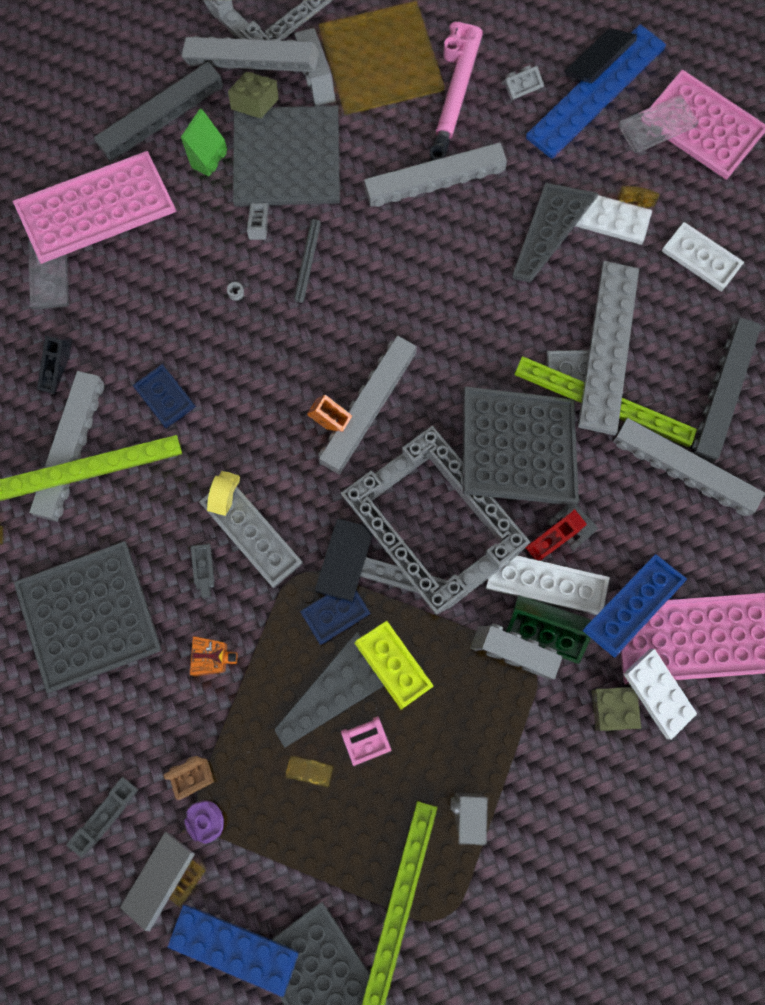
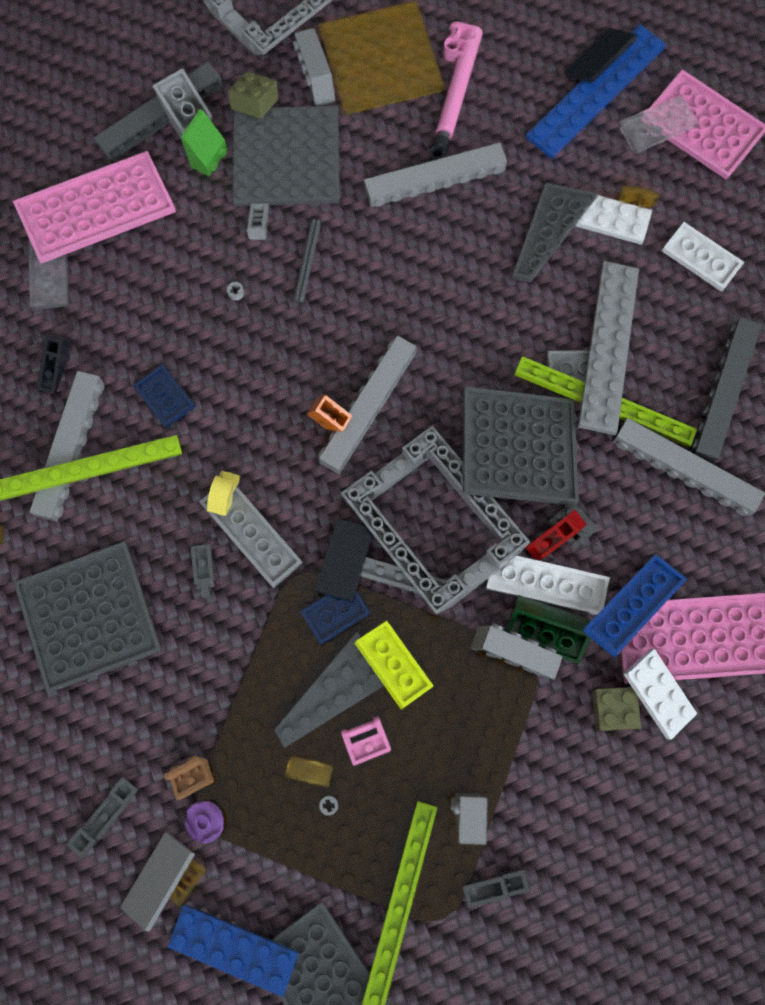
(179, 100): none -> light grey slope
(210, 657): orange torso -> none
(251, 54): light grey brick -> none
(324, 810): none -> light grey bush
(496, 887): none -> dark grey slope
(523, 83): light grey bracket -> none

